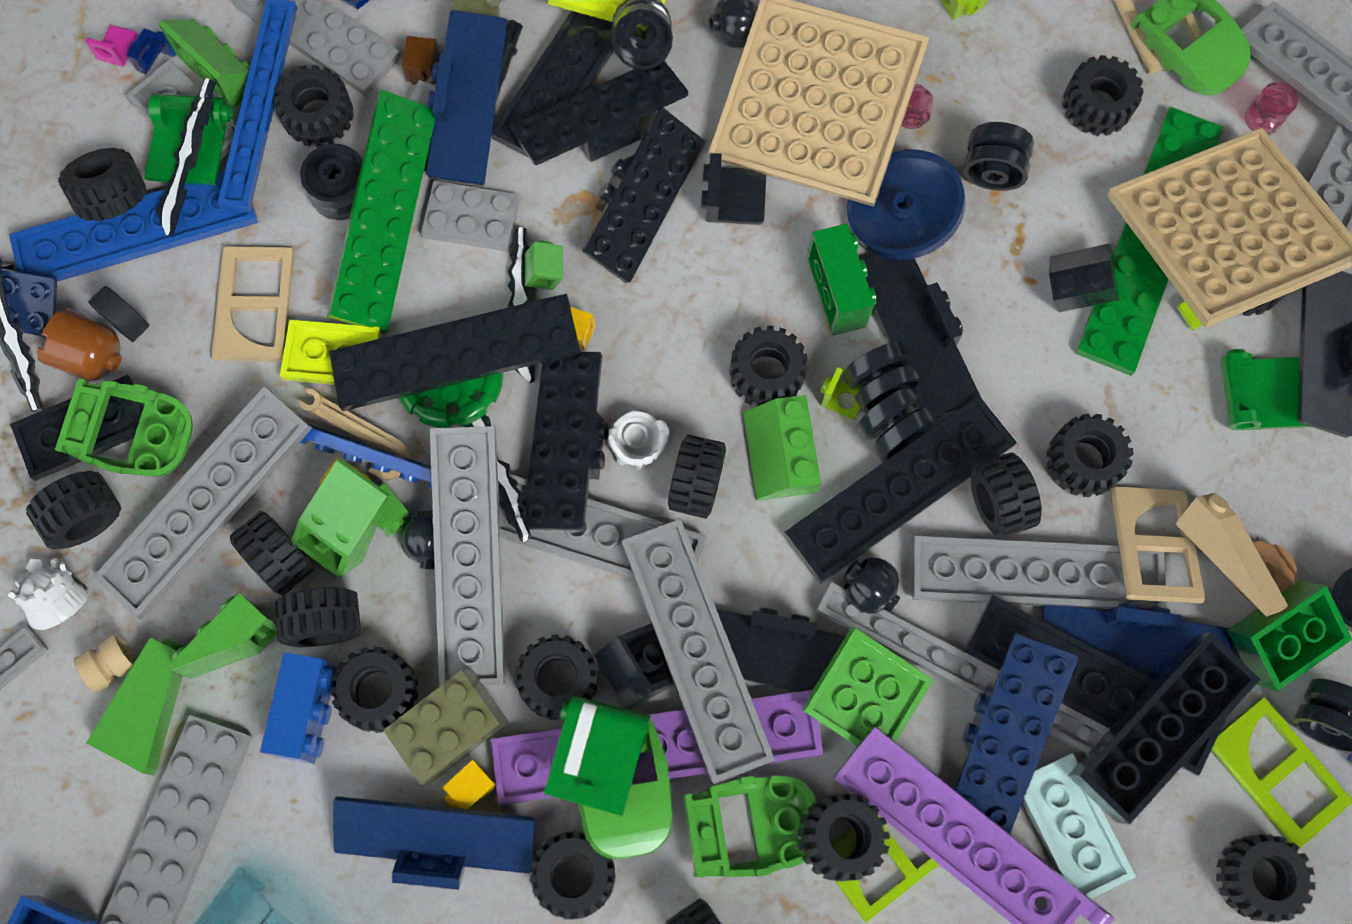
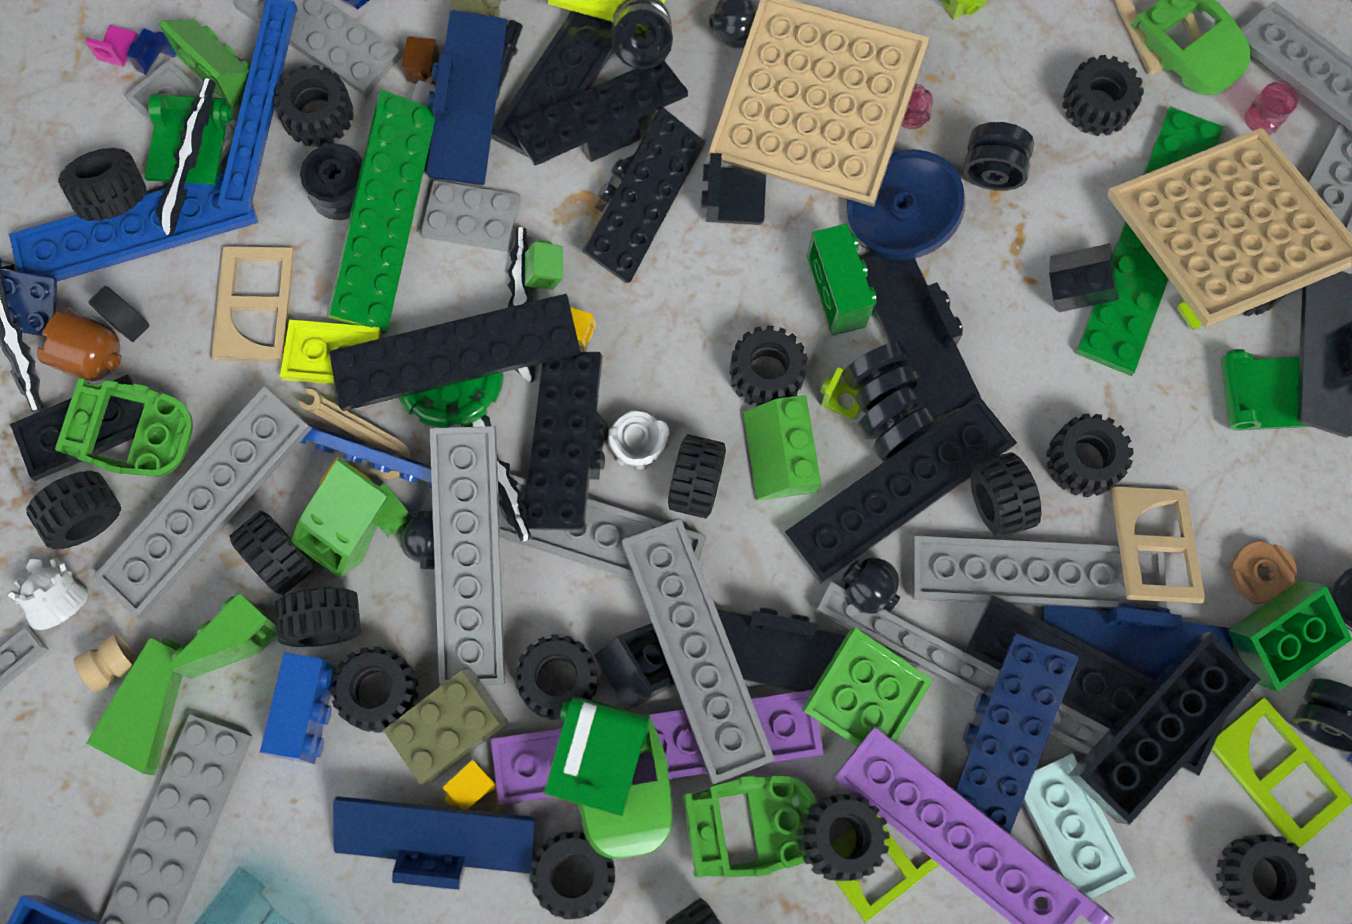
(1227, 544): tan wedge -> none

